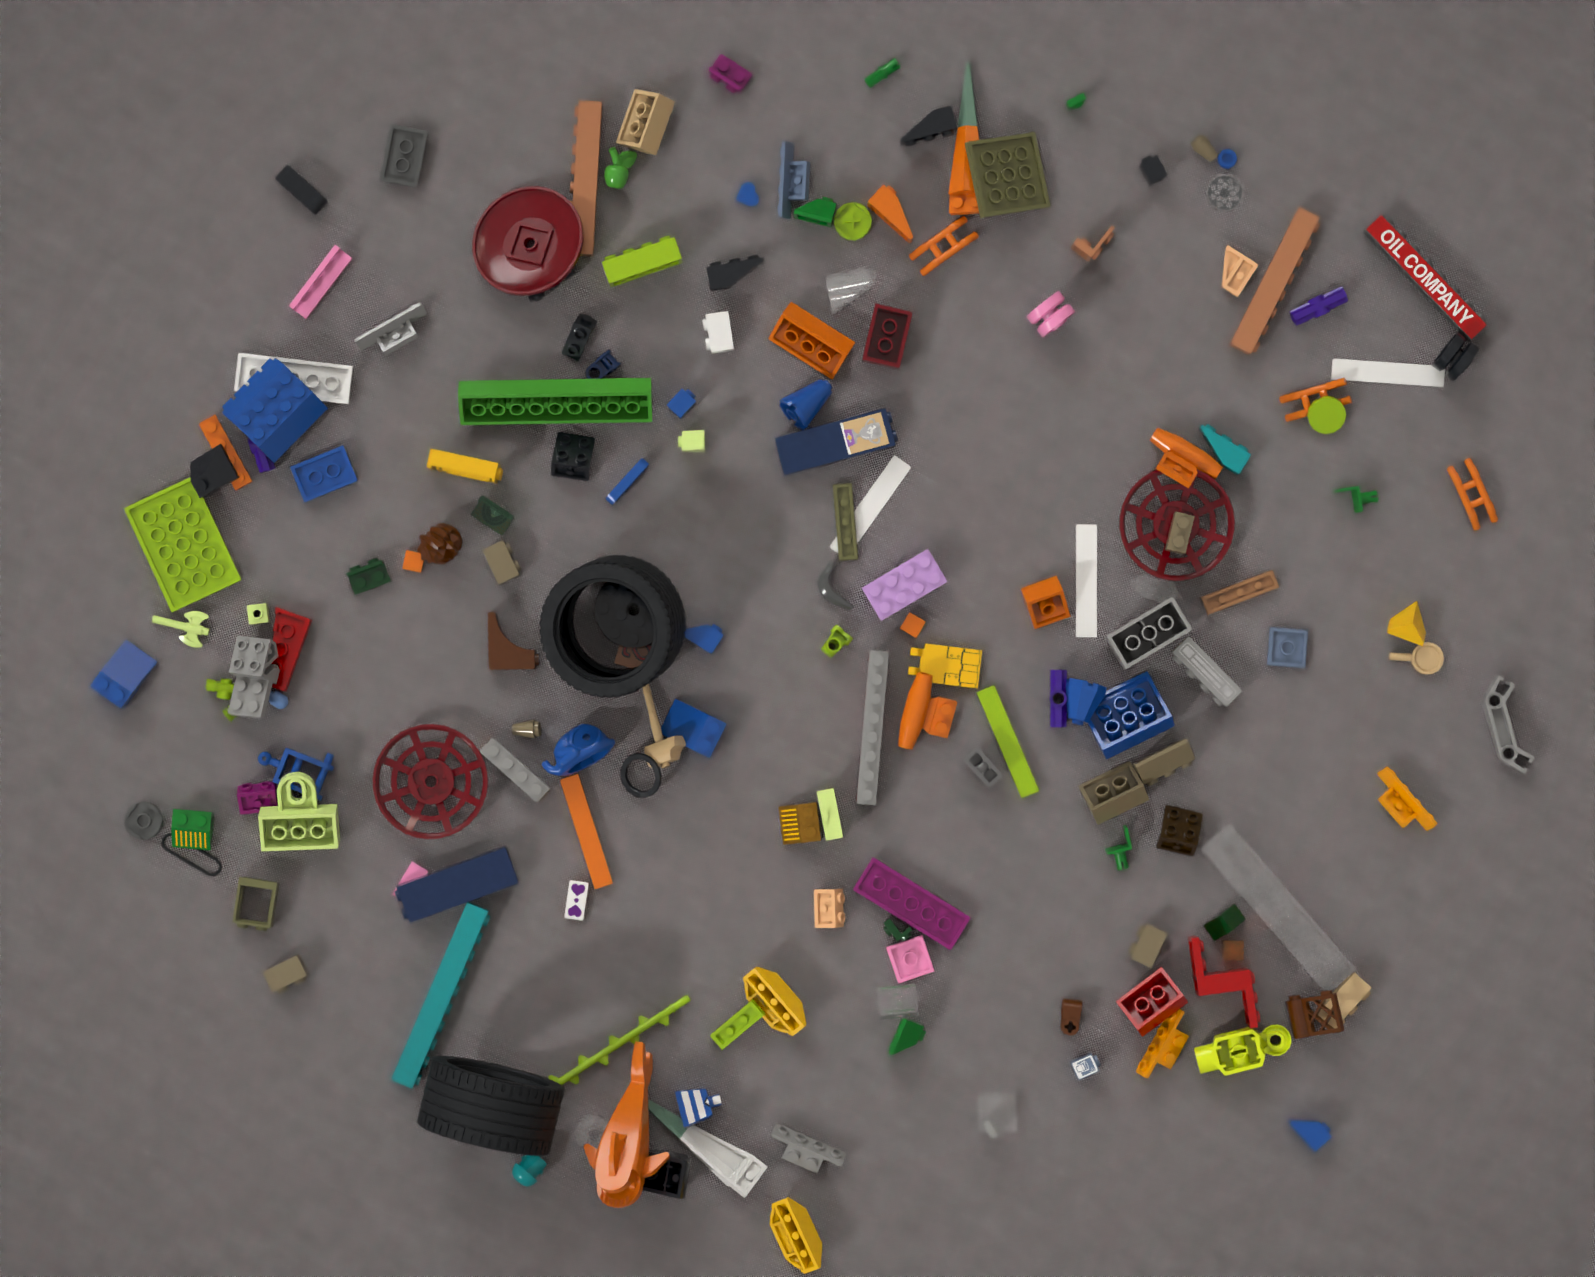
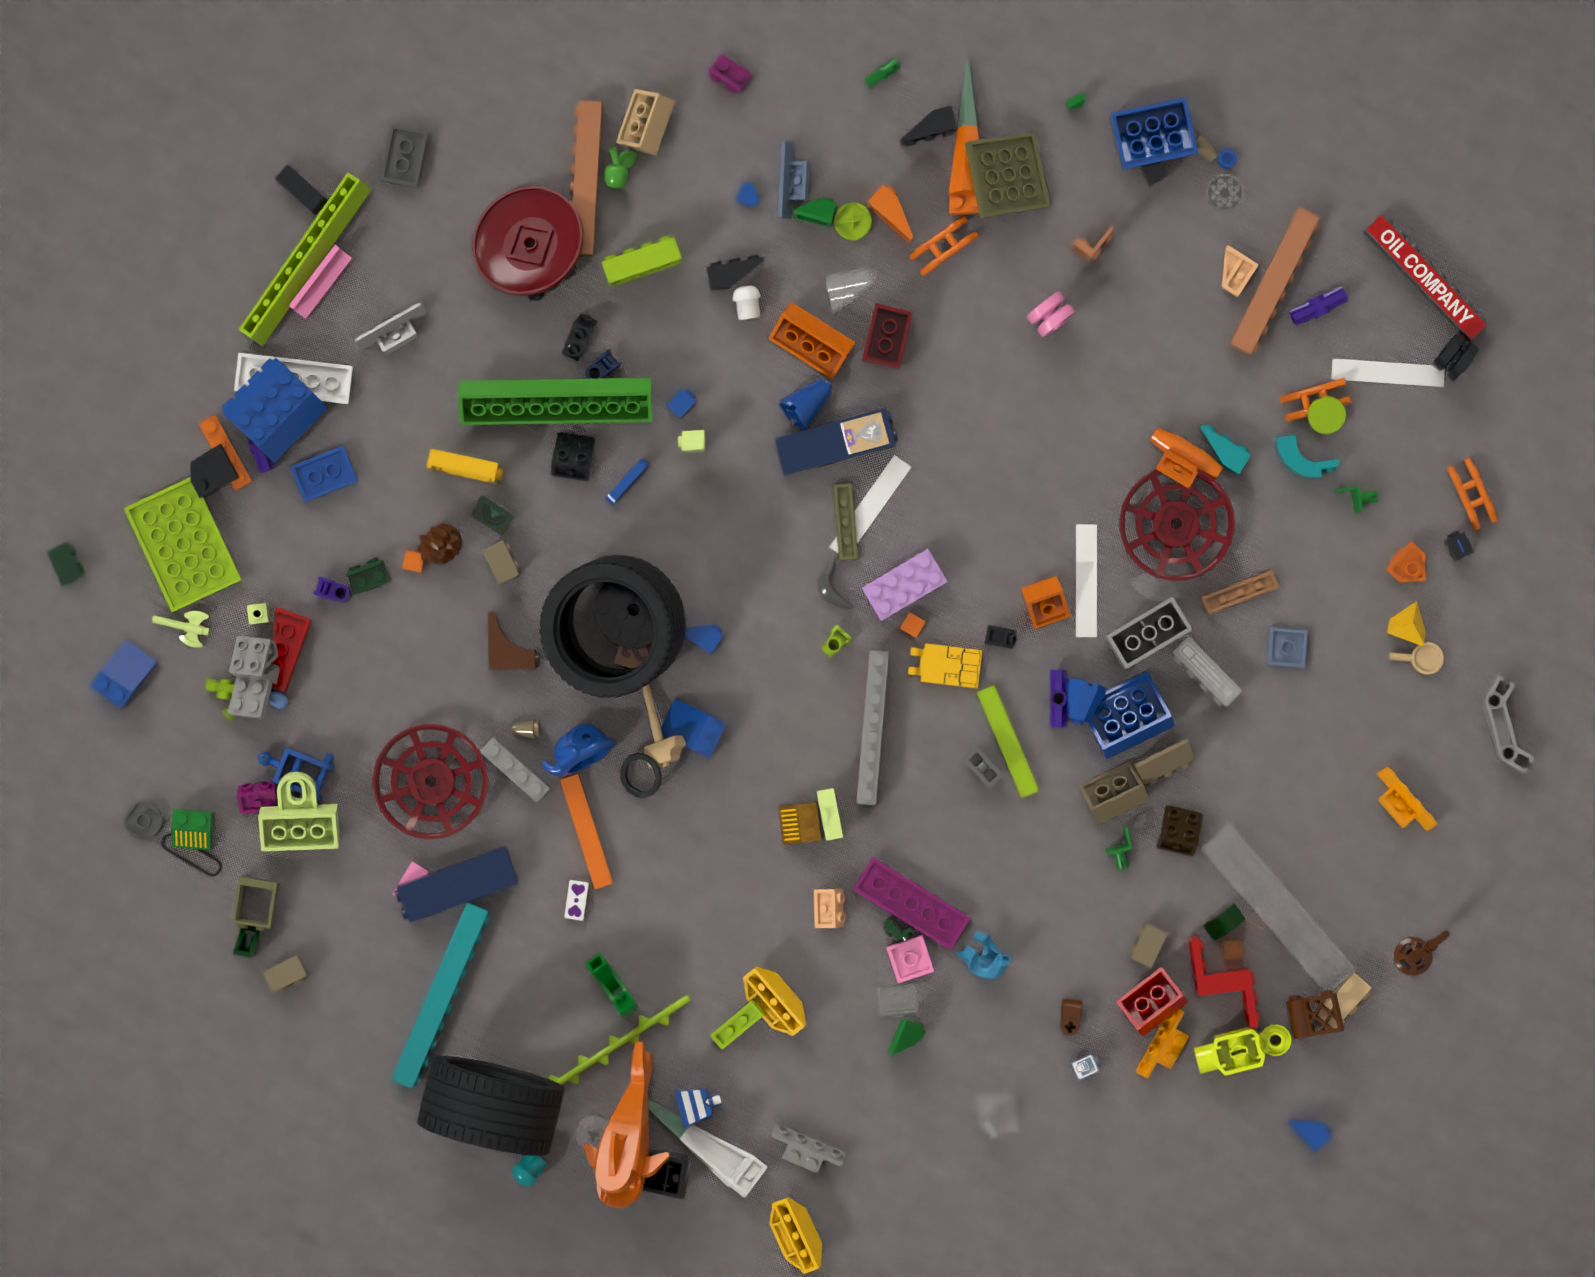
(65, 563): none -> clear green bracket
(247, 942): none -> dark green slope
(305, 258): none -> lime brick
(328, 589): none -> dark purple piece
(612, 985): none -> green arch
(719, 332): white brick -> none
(747, 302): none -> white piece
(924, 712): orange plate -> none
(990, 964): none -> dark azure piece
(1000, 637): none -> black bracket
(1153, 133): none -> blue slope
(1179, 533): dark tan brick -> none
(1296, 463): none -> teal arch
(1408, 564): none -> orange plate
(1414, 956): none -> reddish brown dish
(1458, 545): none -> black brick

